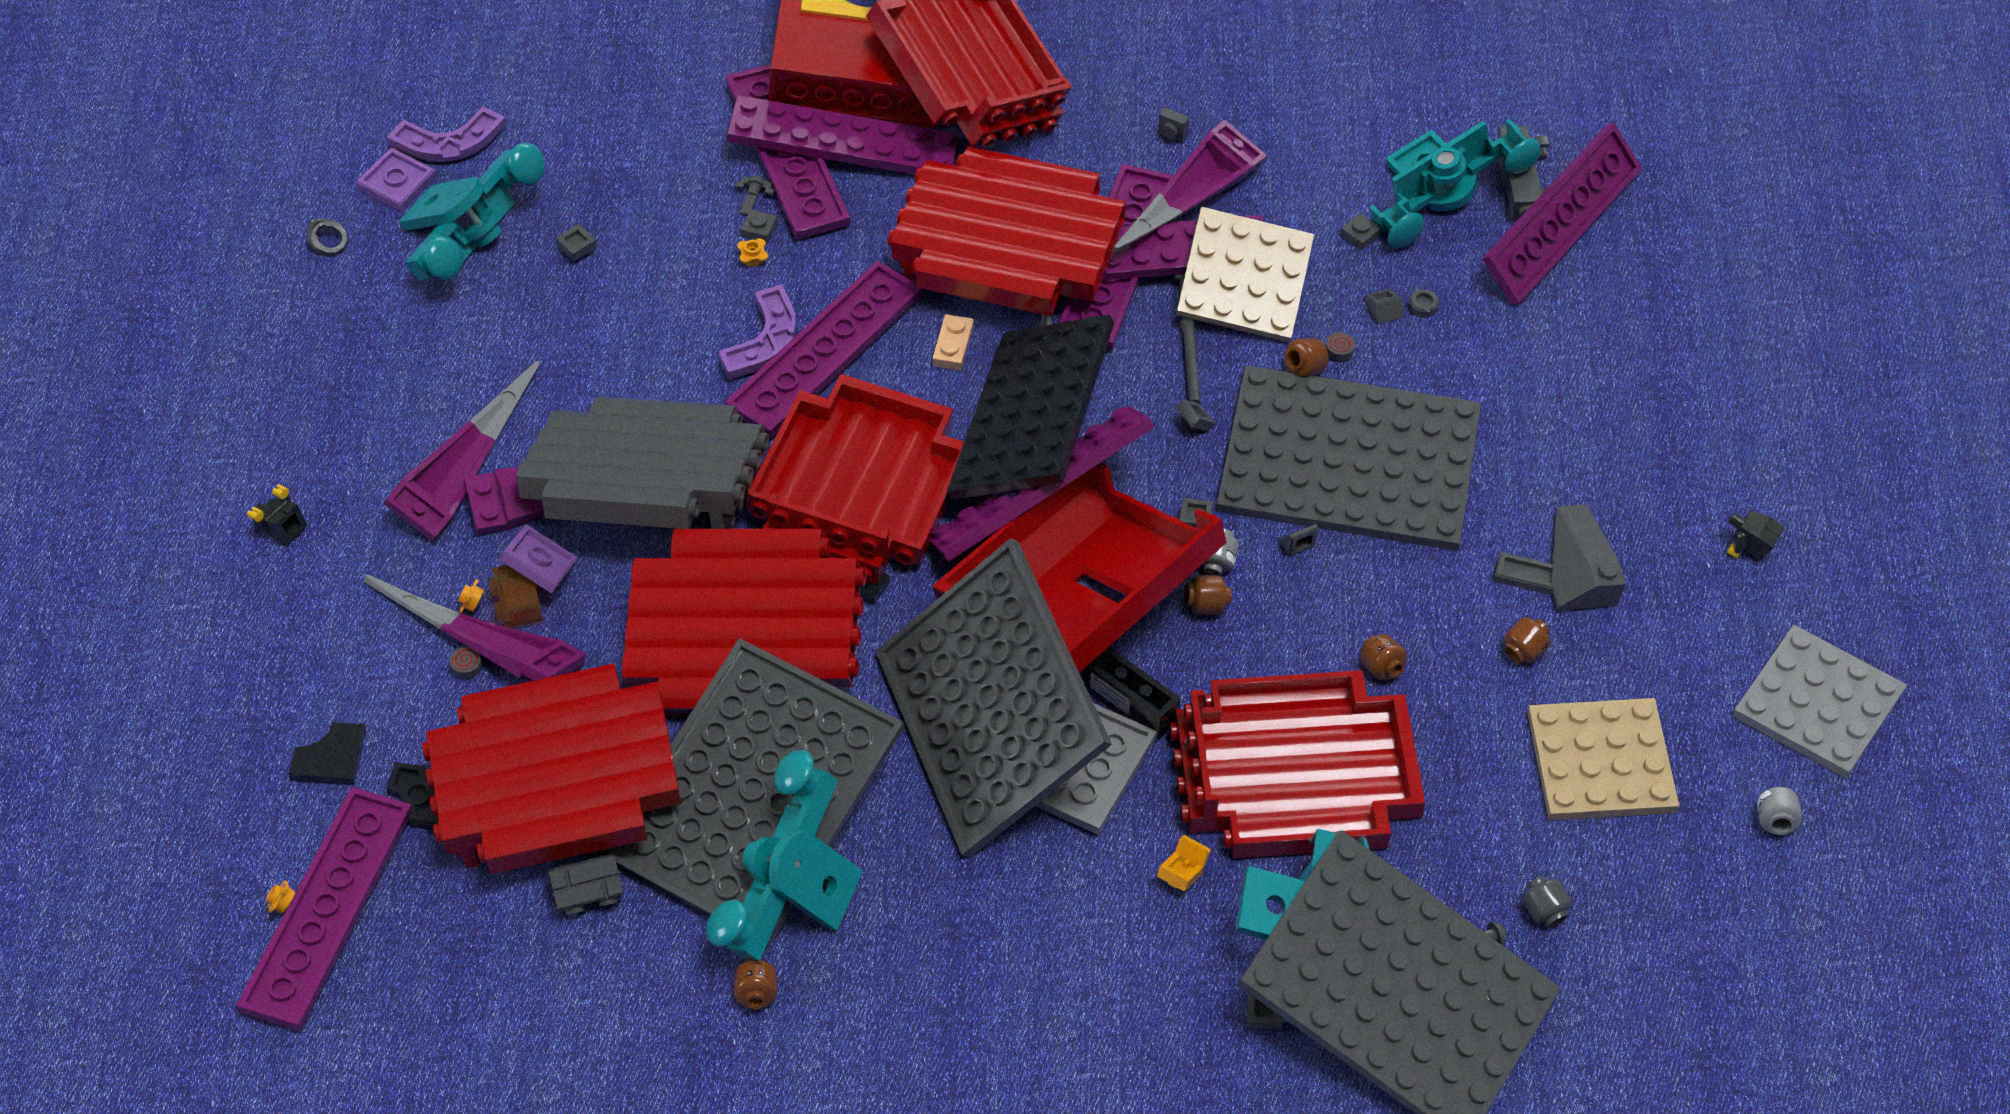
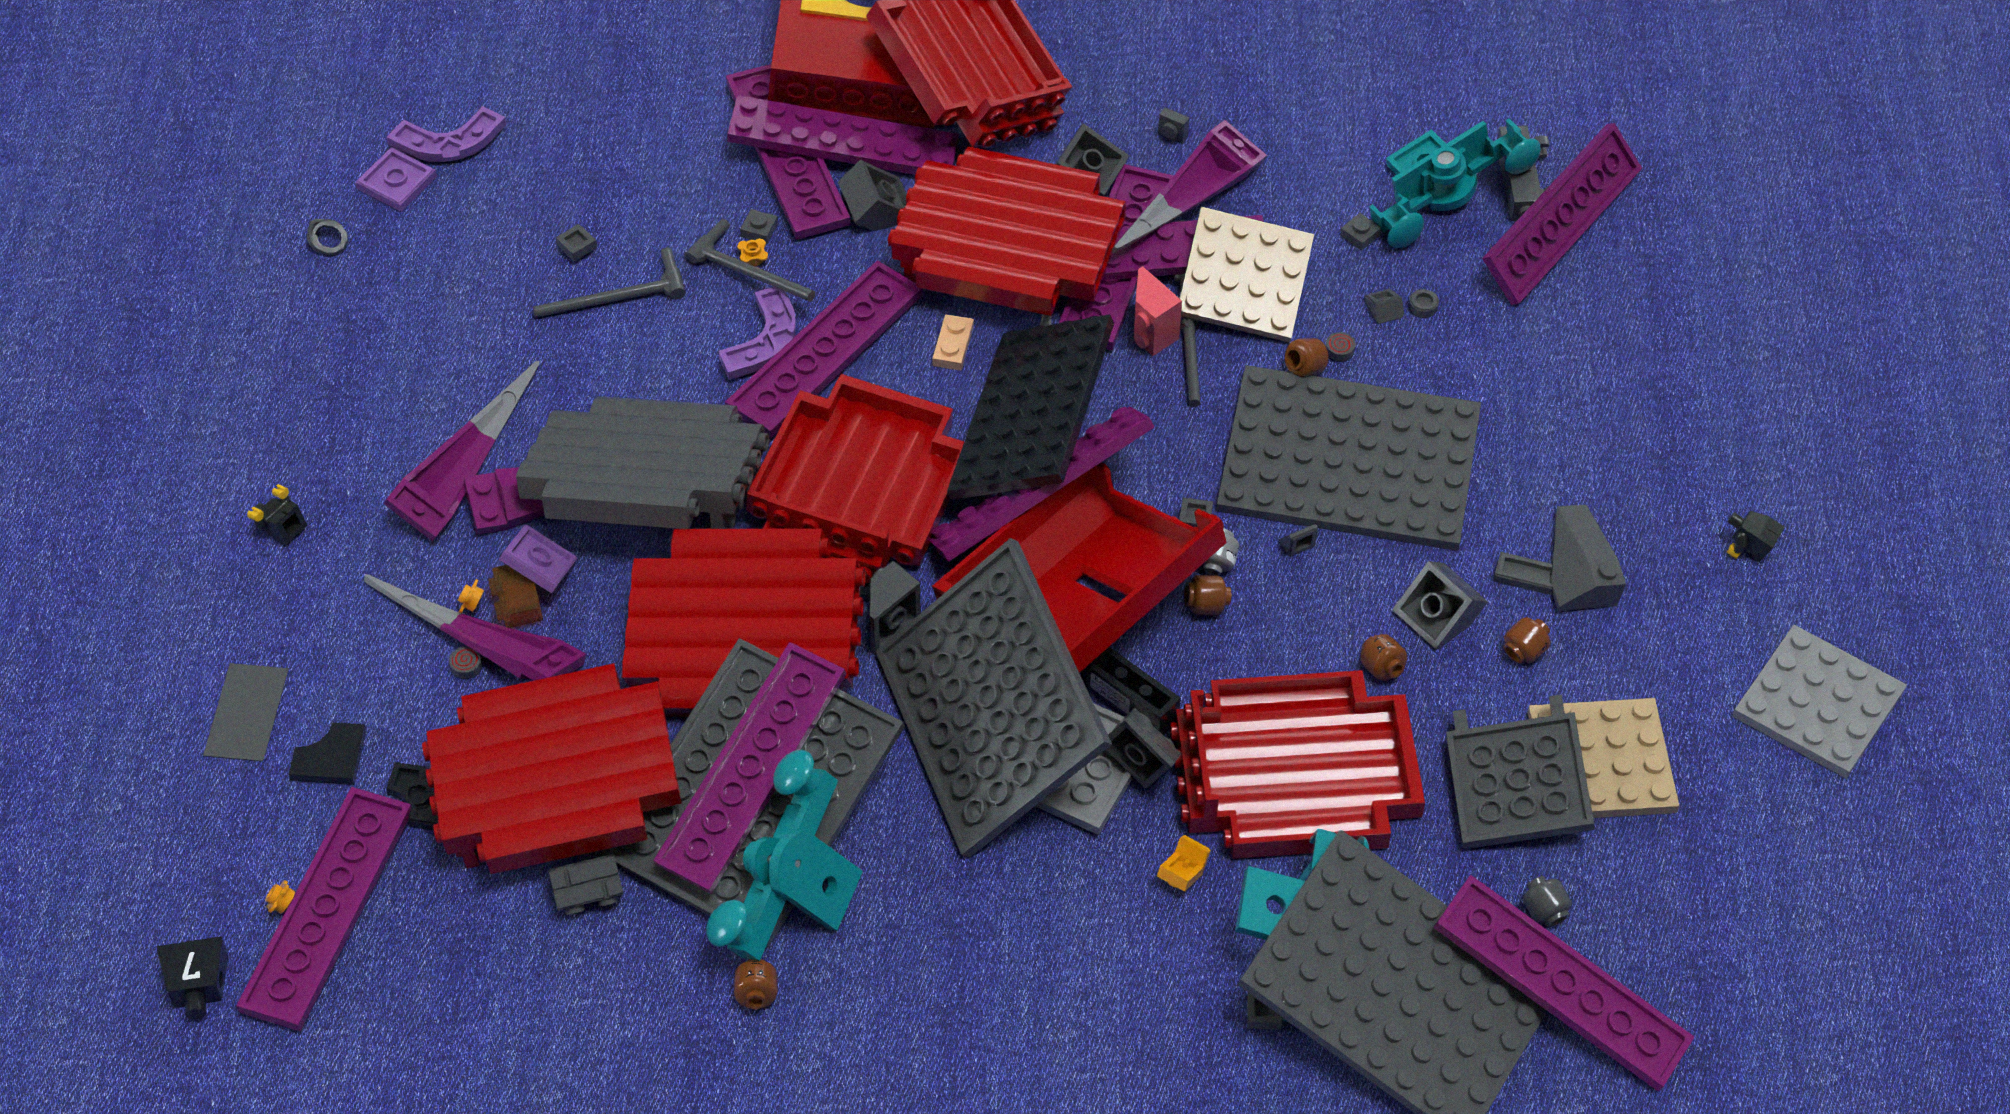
(194, 973): none -> black torso
(246, 712): none -> dark grey sticker
(481, 199): teal piece -> none
(670, 283): none -> dark grey bar
(704, 249): none -> dark grey bar
(743, 773): none -> magenta plate
(755, 184): dark grey piece -> none
(872, 196): none -> dark grey slope
(892, 603): none -> dark grey slope
(1095, 154): none -> dark grey slope
(1142, 748): none -> dark grey slope
(1155, 314): none -> coral slope
(1195, 416): dark grey plate -> none
(1439, 604): none -> dark grey slope
(1519, 778): none -> dark grey plate
(1564, 982): none -> magenta plate
(1779, 810): light grey head -> none

